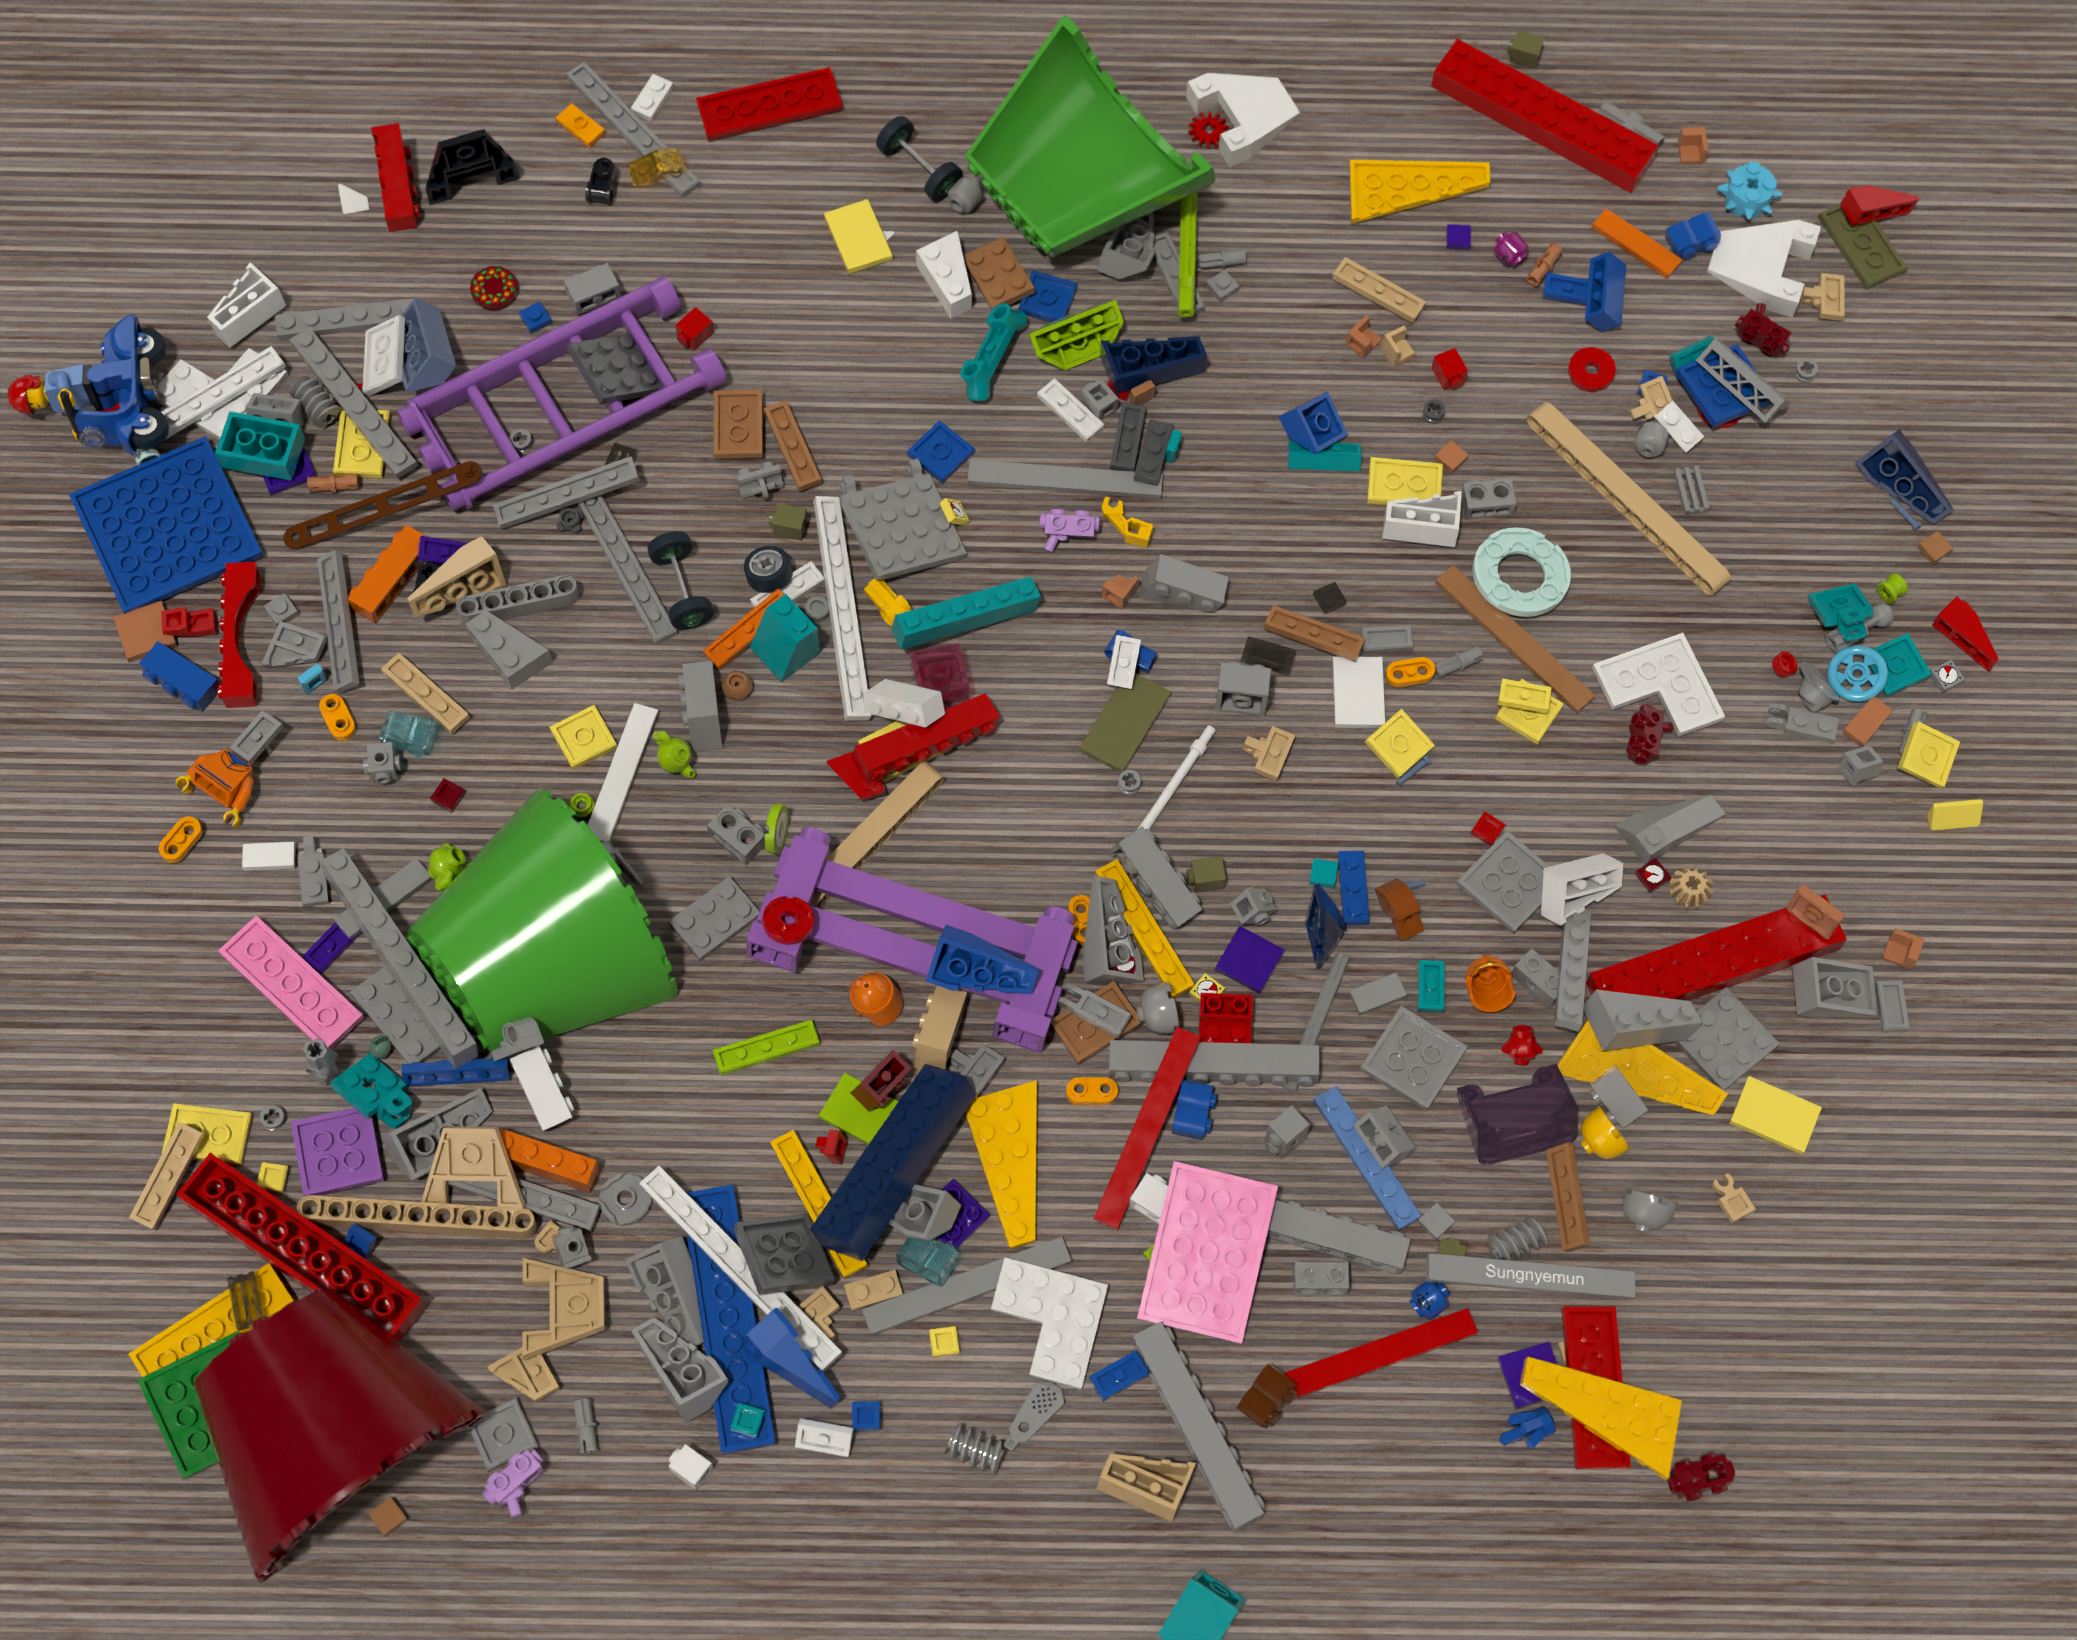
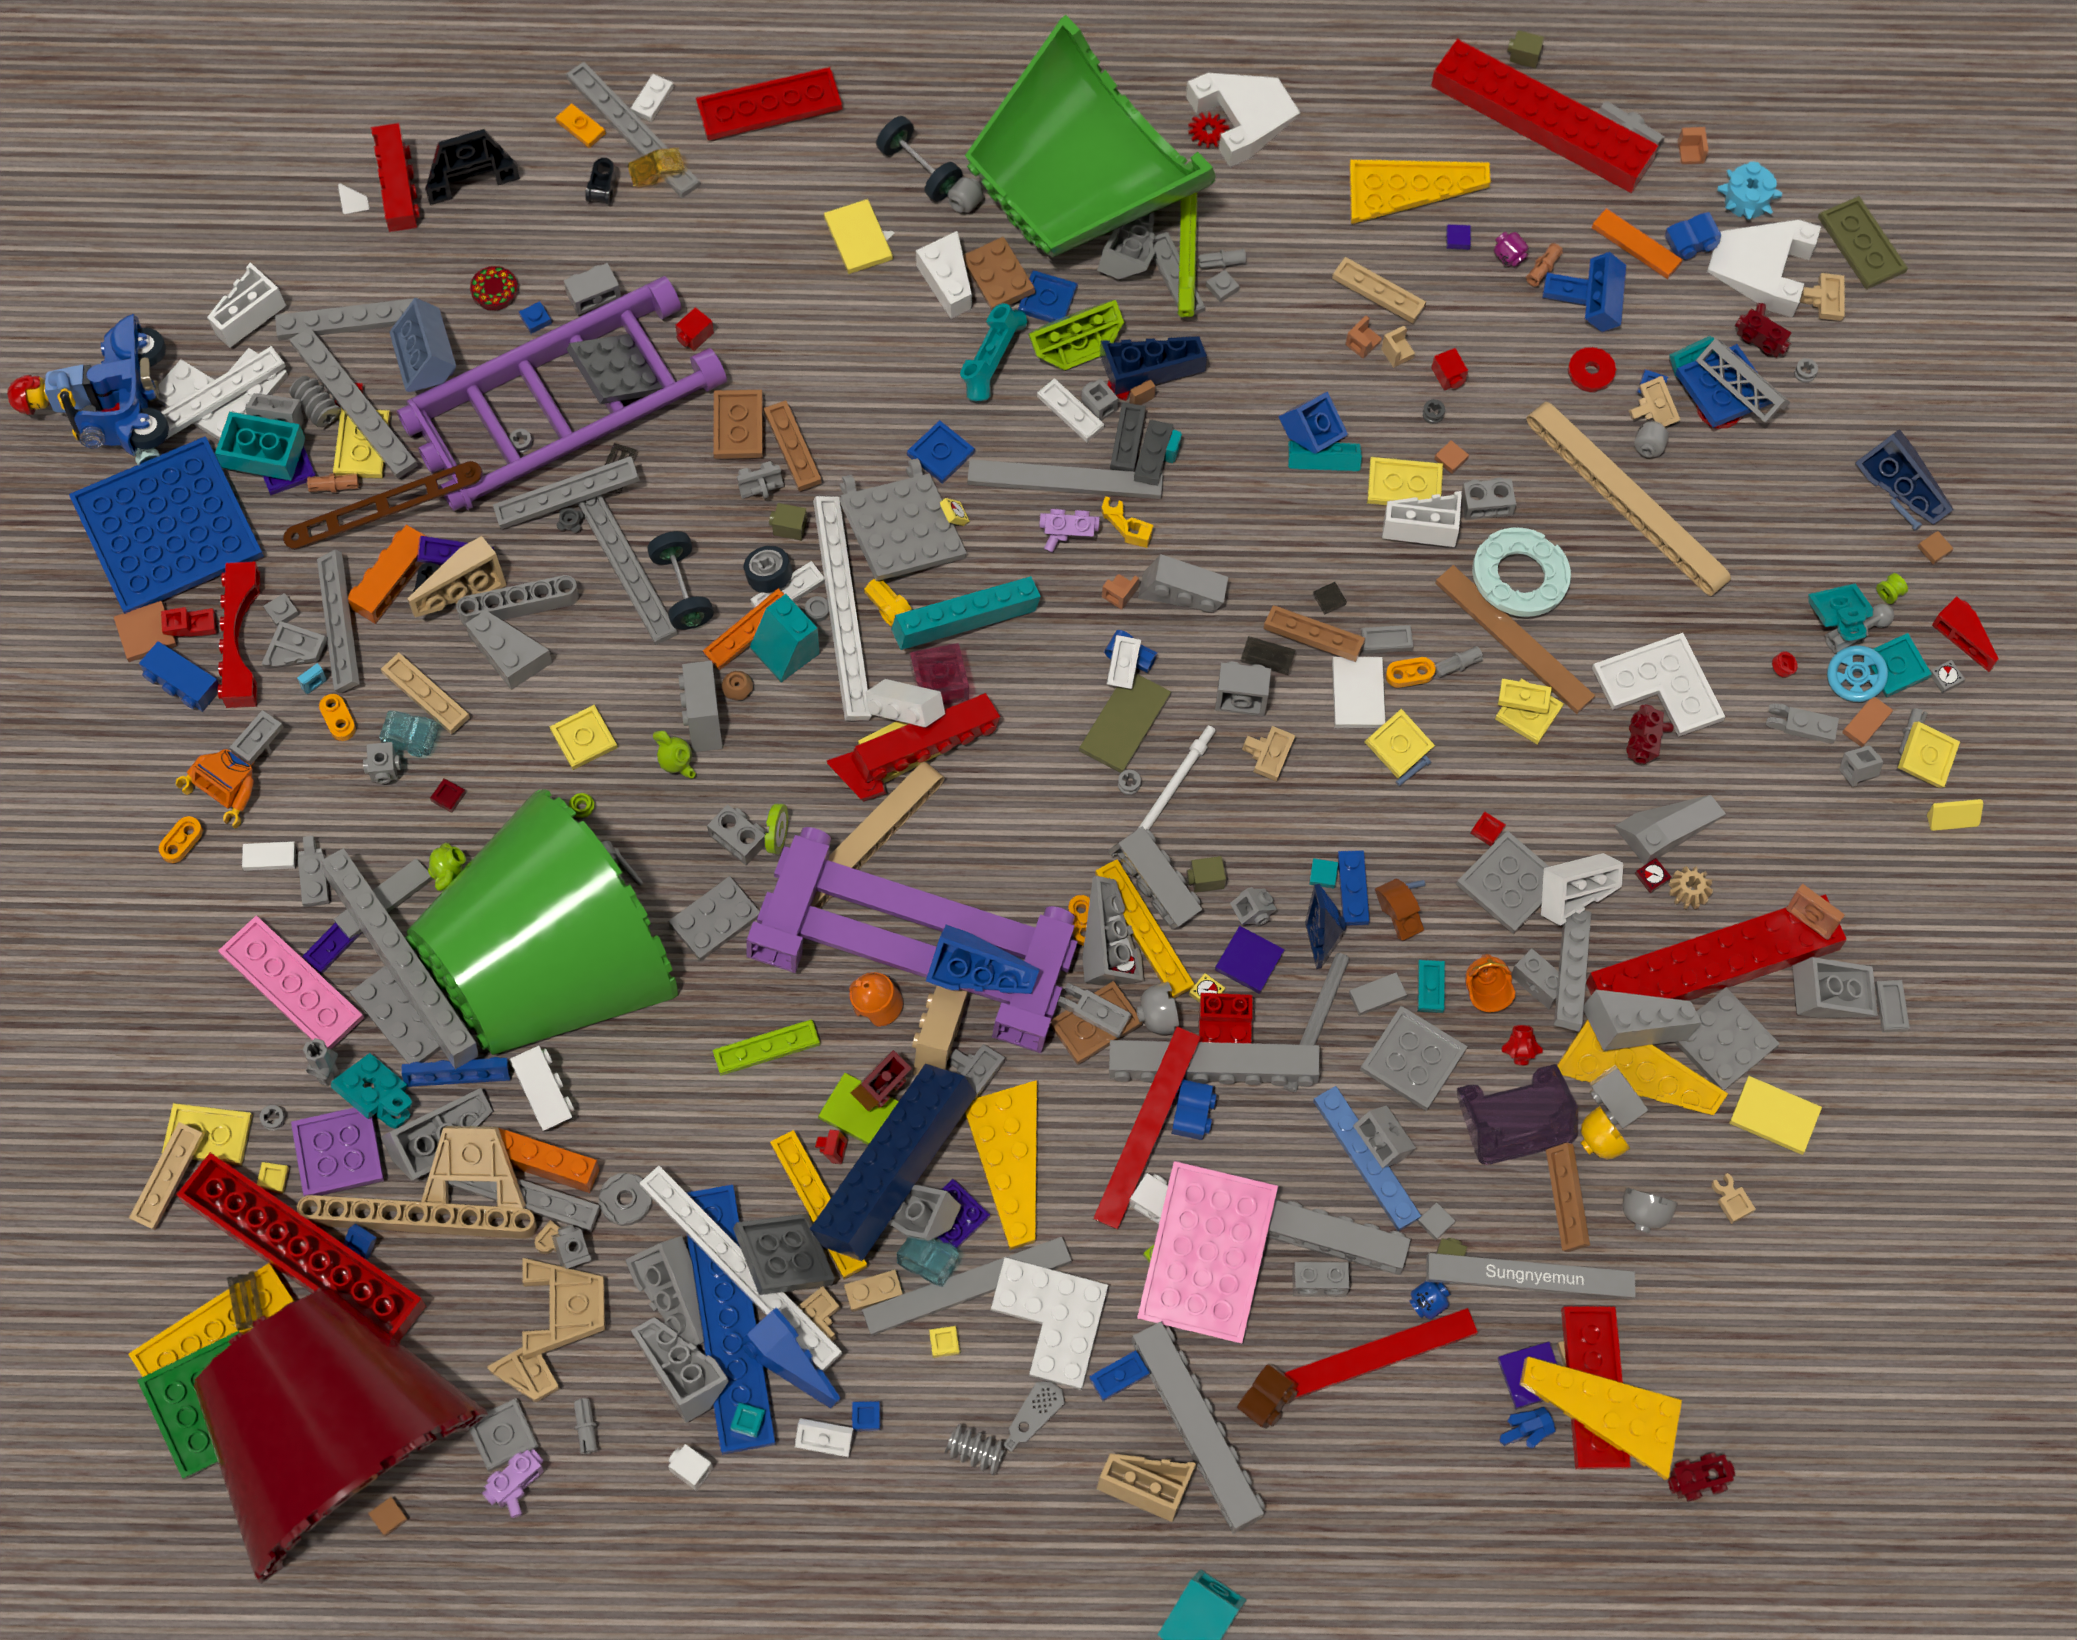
(383, 355): white tile -> none
(383, 1047): sand green hinge -> none
(518, 1037): light grey plate -> none
(622, 771): white tile -> none
(783, 932): red tile -> none
(1092, 1094): light orange plate -> none
(1286, 1133): light grey brick -> none
(1517, 1238): light grey piece -> none
(1678, 426): white plate -> none
(1699, 486): light grey tile -> none
(1815, 688): light grey piece -> none
(1875, 203): red slope -> none
(1903, 949): nougat panel -> none

